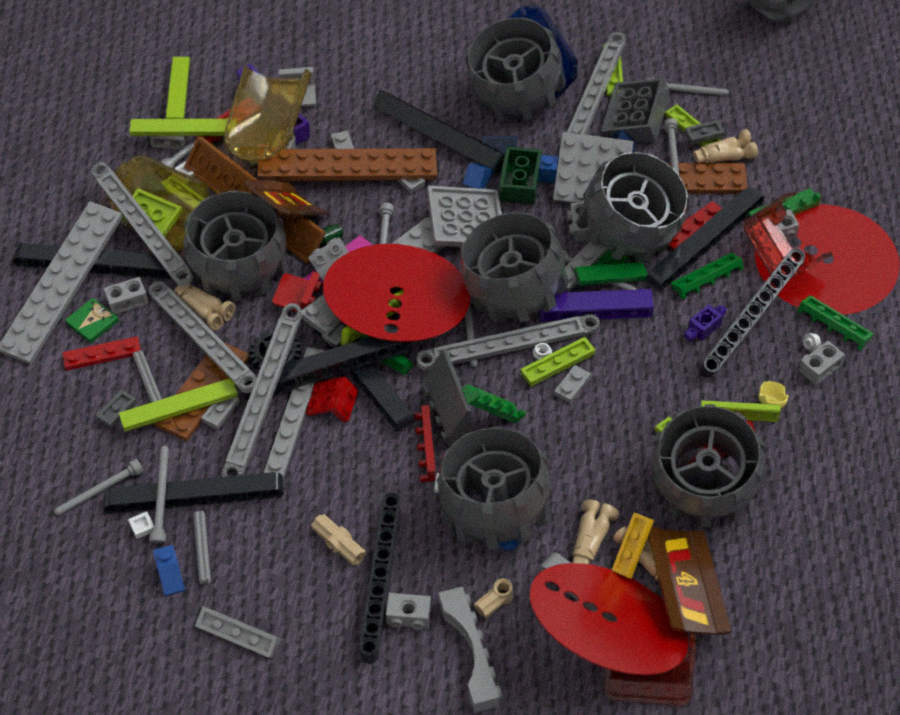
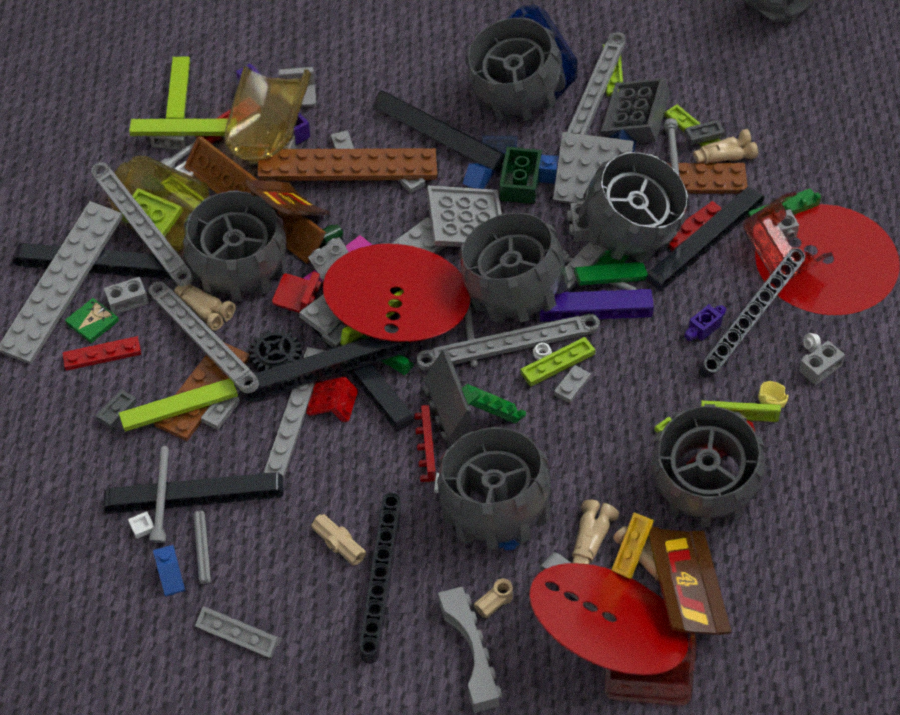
(133, 469): light grey piece -> none
(147, 377): light grey axle -> none
(262, 391): light grey plate -> none
(386, 211): light grey piece -> none
(401, 603): light grey brick -> none
(697, 89): light grey piece -> none
(707, 274): green hinge -> none
(835, 321): green hinge -> none

